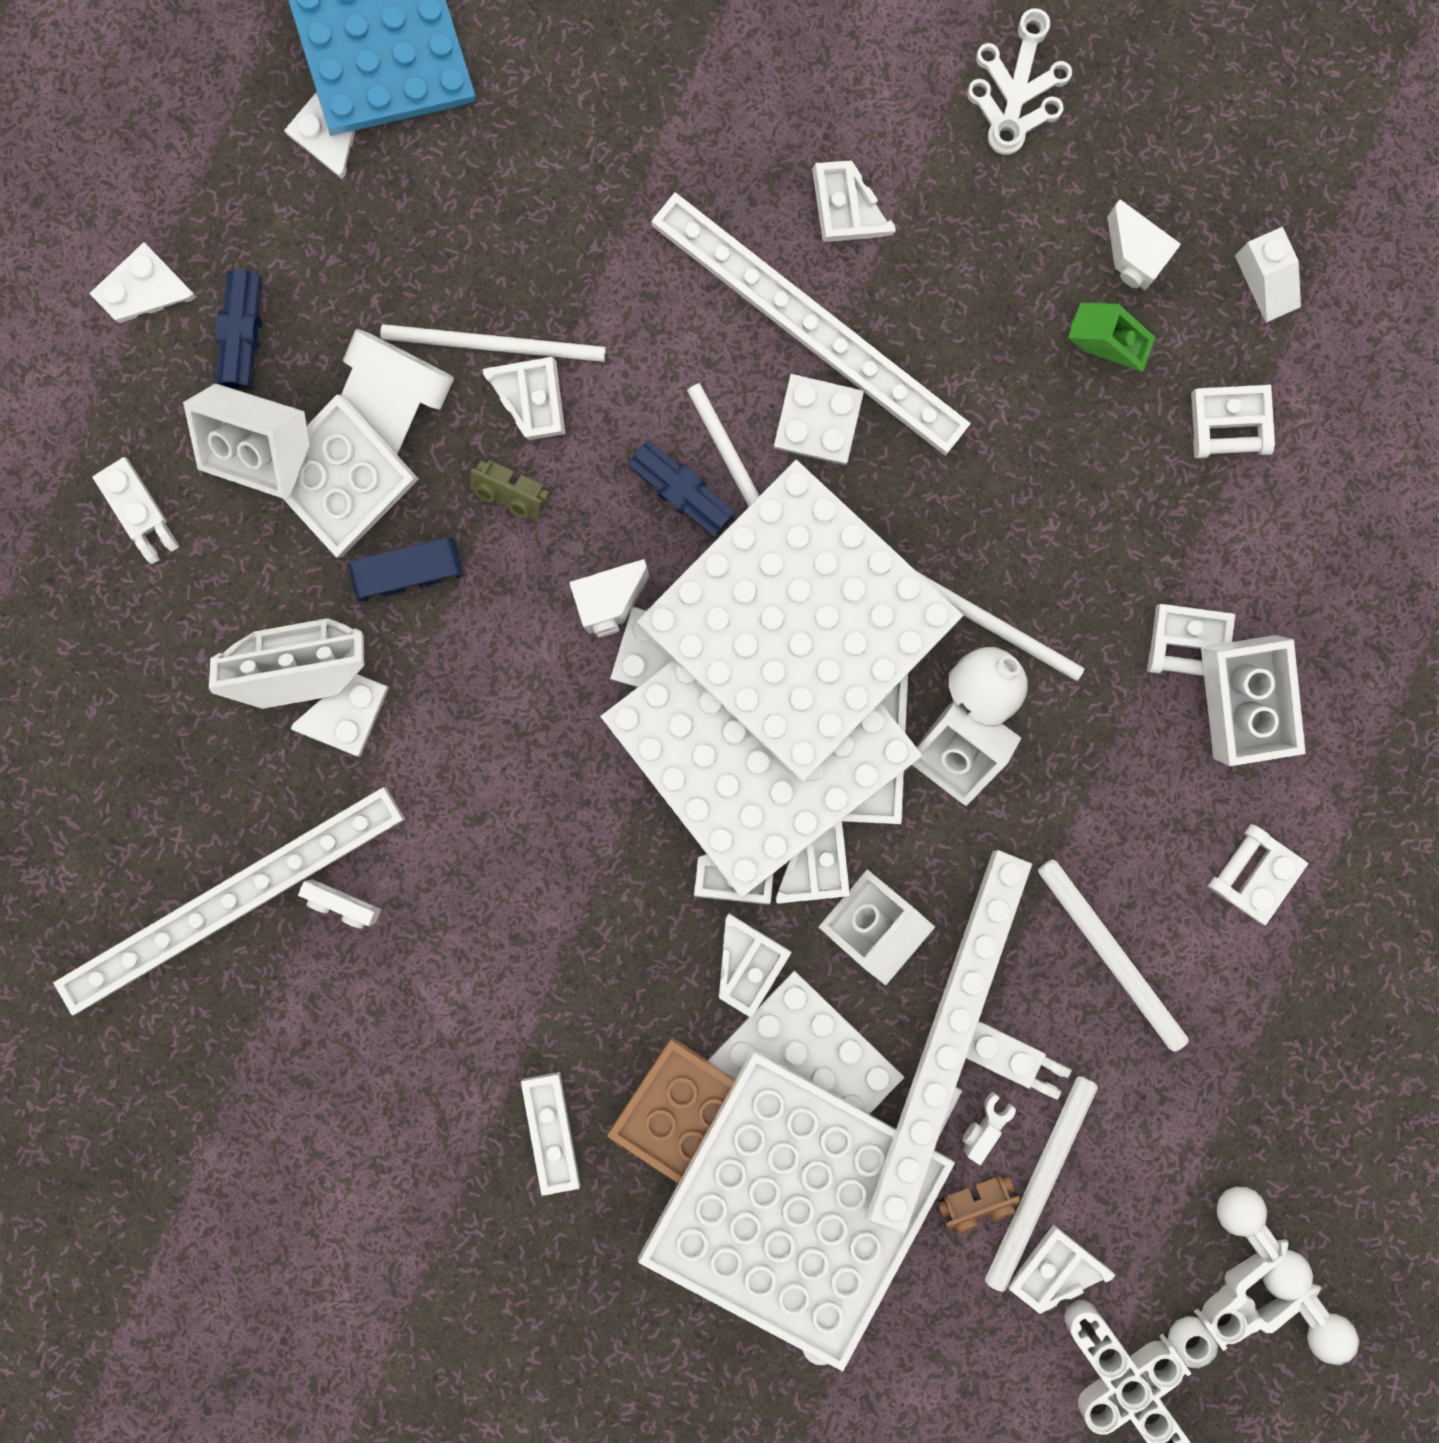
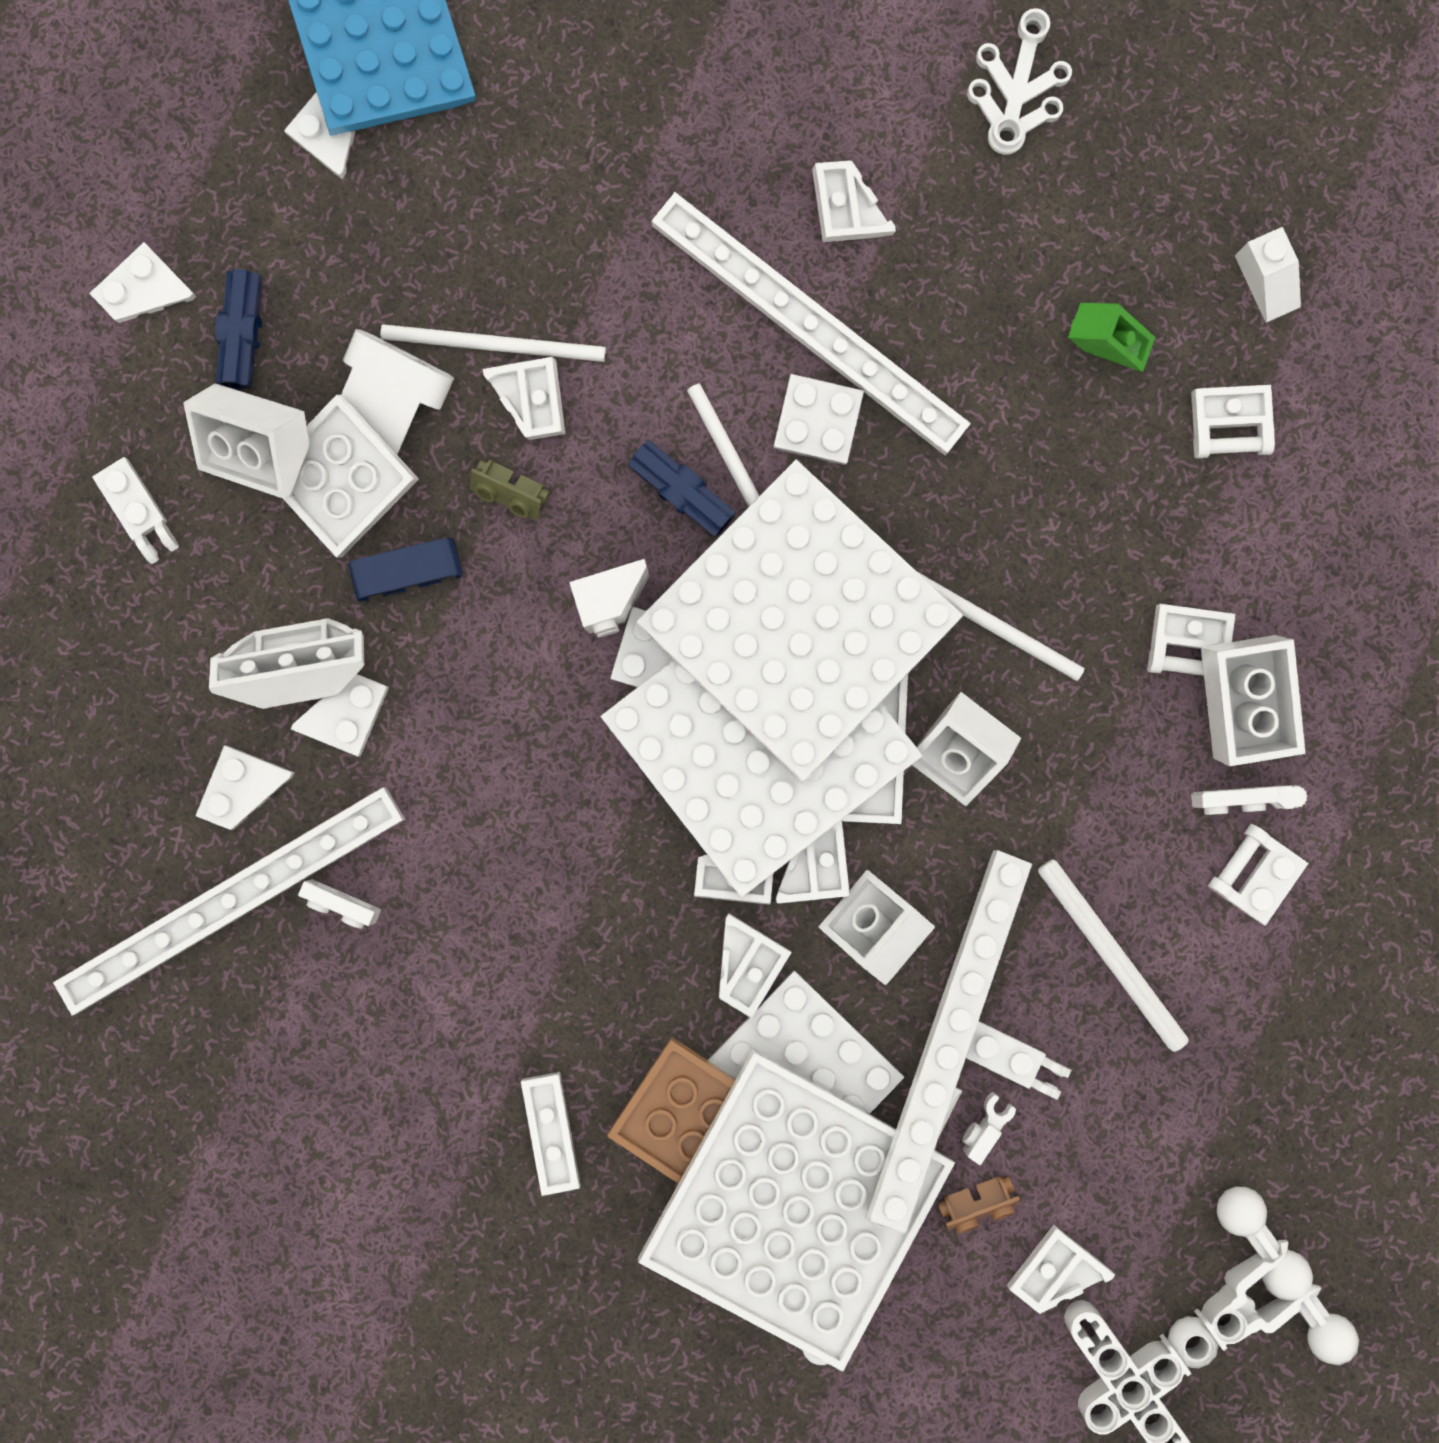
(239, 787): none -> white wing
(989, 685): white cylinder -> none
(1041, 1184): white axle -> none
(1138, 246): white slope -> none
(1250, 798): none -> white hinge

